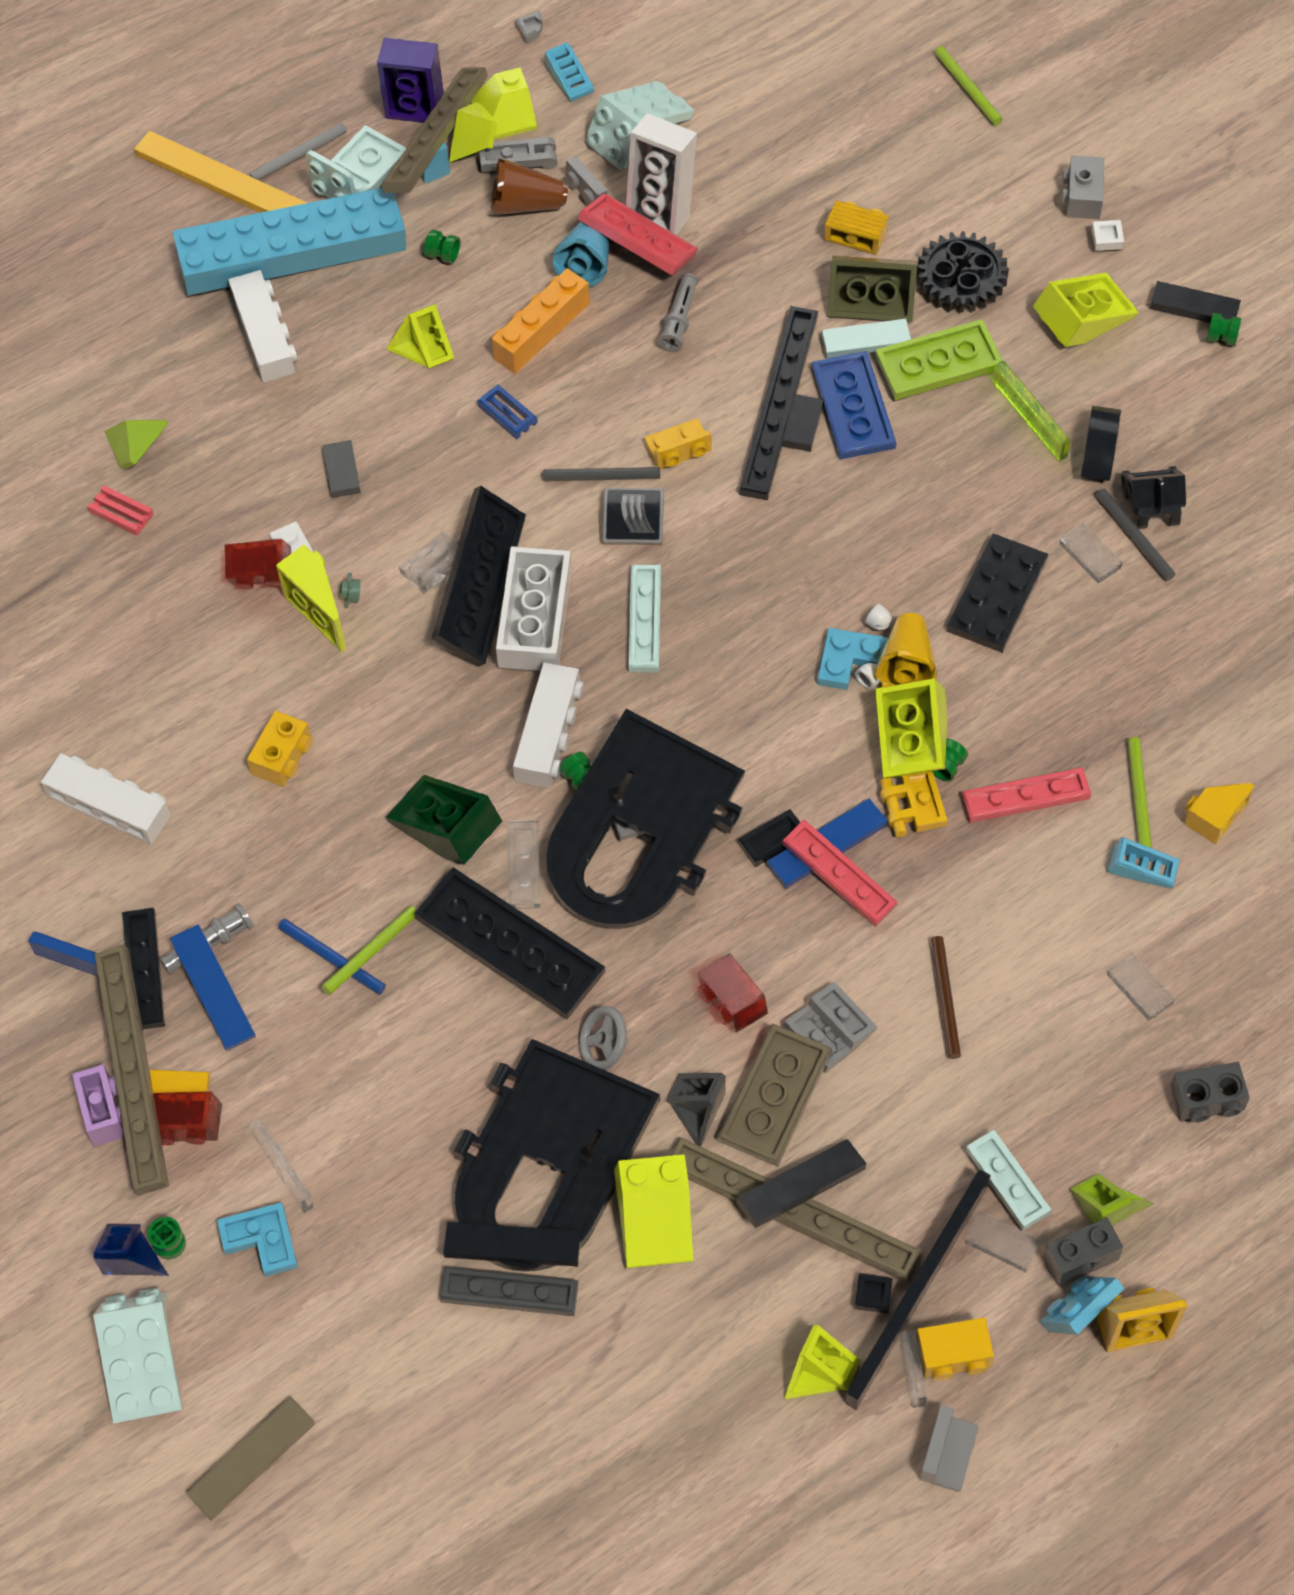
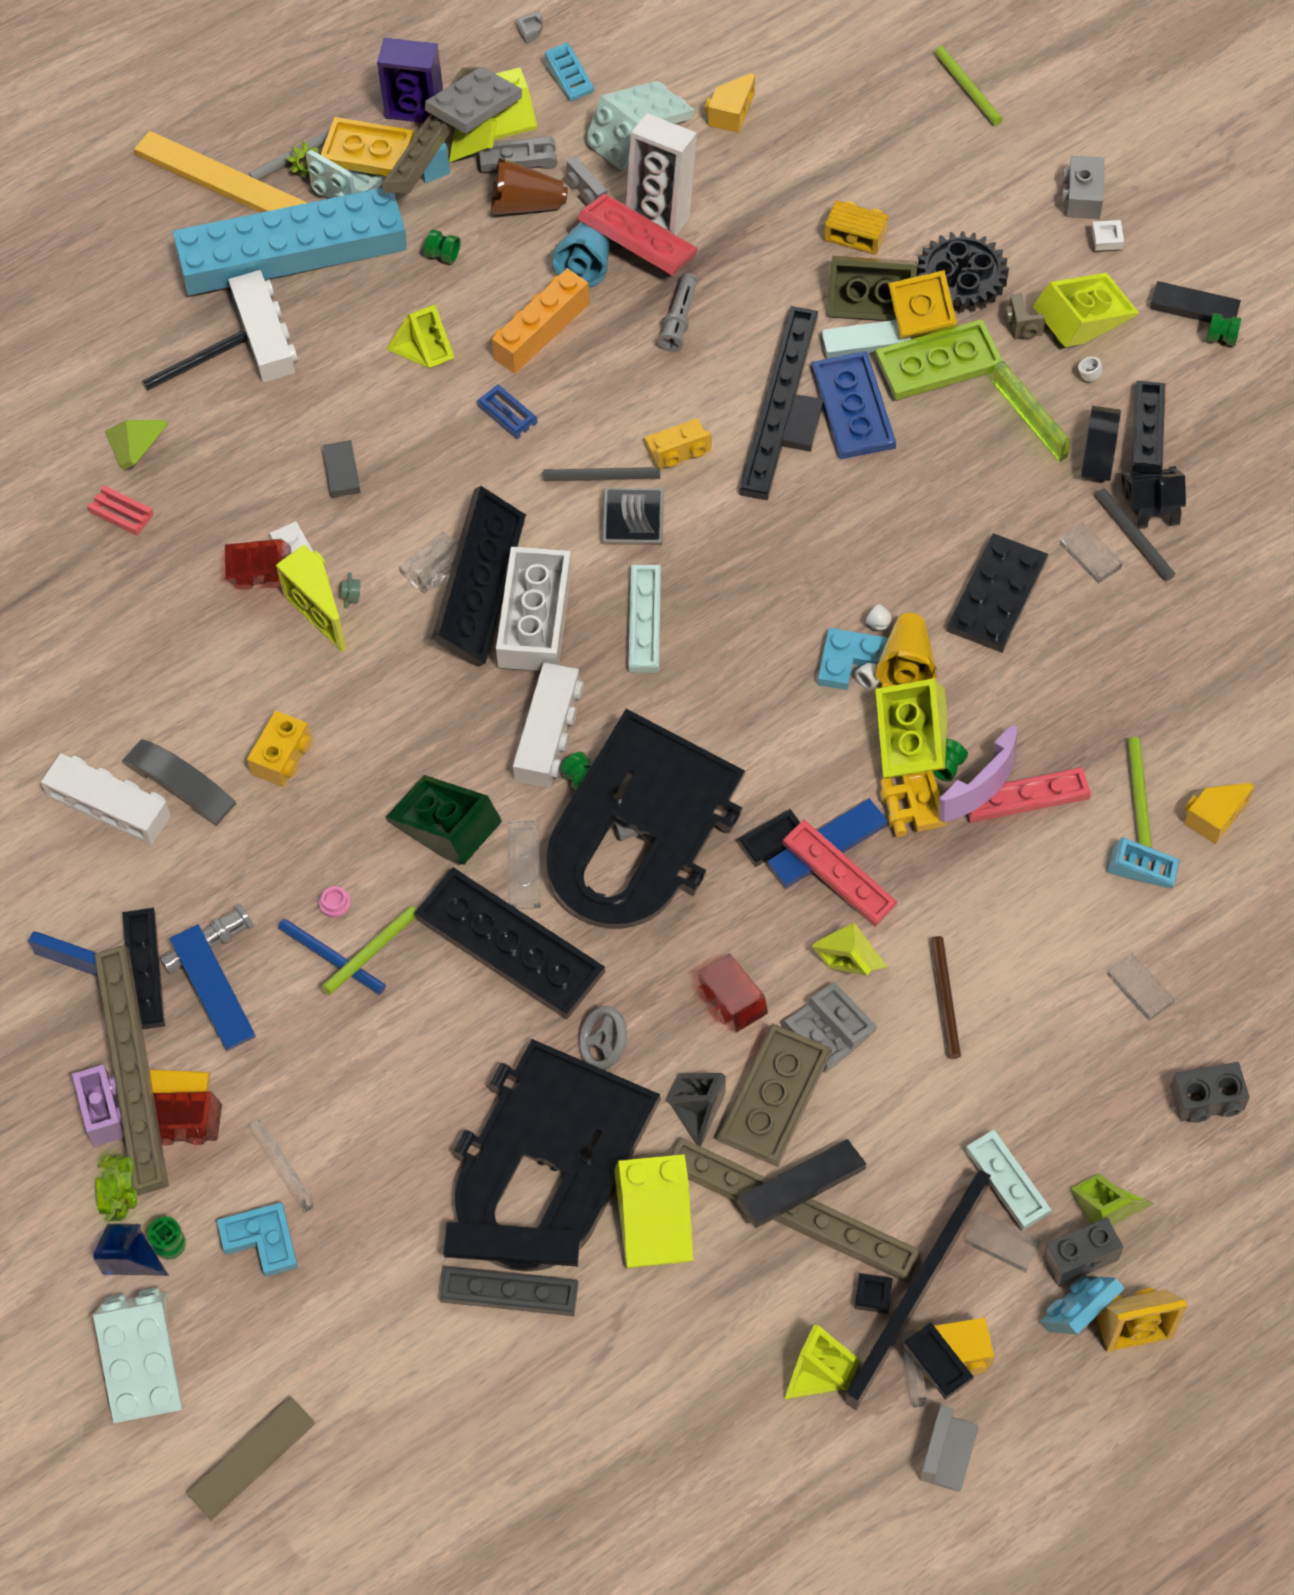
(114, 1189): none -> clear neon green plate
(181, 779): none -> dark grey slope
(194, 360): none -> black bar
(296, 155): none -> lime gear
(334, 901): none -> bright pink plate
(365, 145): none -> yellow plate
(473, 99): none -> light grey plate
(731, 103): none -> yellow slope
(849, 951): none -> neon yellow slope
(922, 305): none -> yellow plate
(938, 1361): none -> black tile
(965, 798): none -> lavender slope
(1023, 325): none -> dark tan bracket
(1090, 369): none -> white hinge
(1148, 427): none -> black tile

